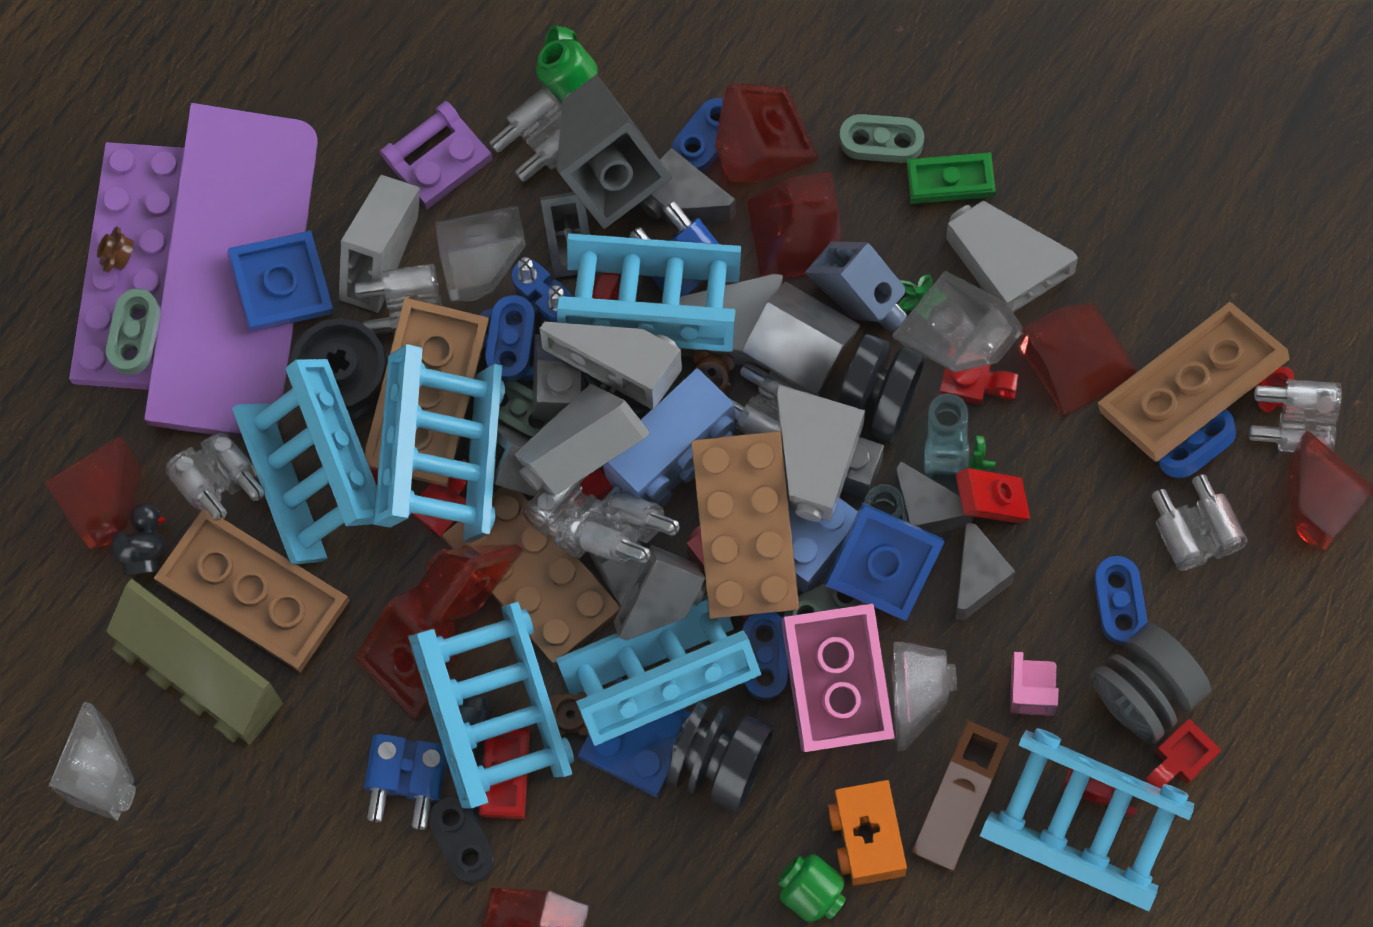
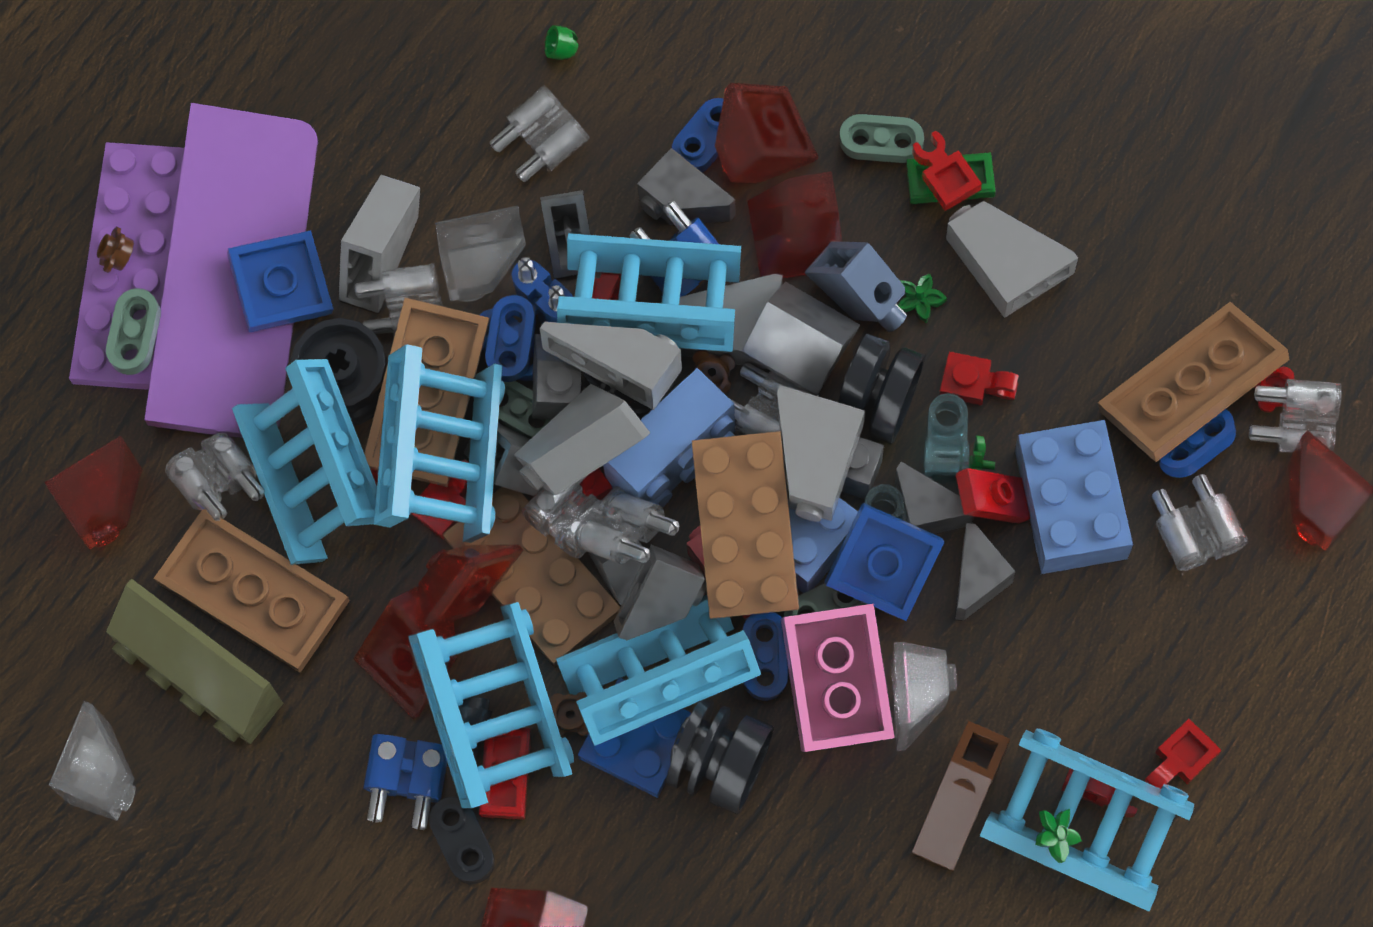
(140, 550): black animal -> none
(445, 164): medium lavender plate -> none
(564, 67): green head -> none
(605, 154): dark grey slope -> none
(811, 888): green head -> none
(872, 806): orange brick -> none
(947, 176): none -> red plate
(959, 325): clear slope -> none
(1033, 687): bright pink panel -> none
(1057, 836): none -> green plant
(1073, 497): none -> medium blue brick
(1075, 355): clear red slope -> none
(1119, 602): blue plate -> none
(1150, 683): dark grey wheel -> none

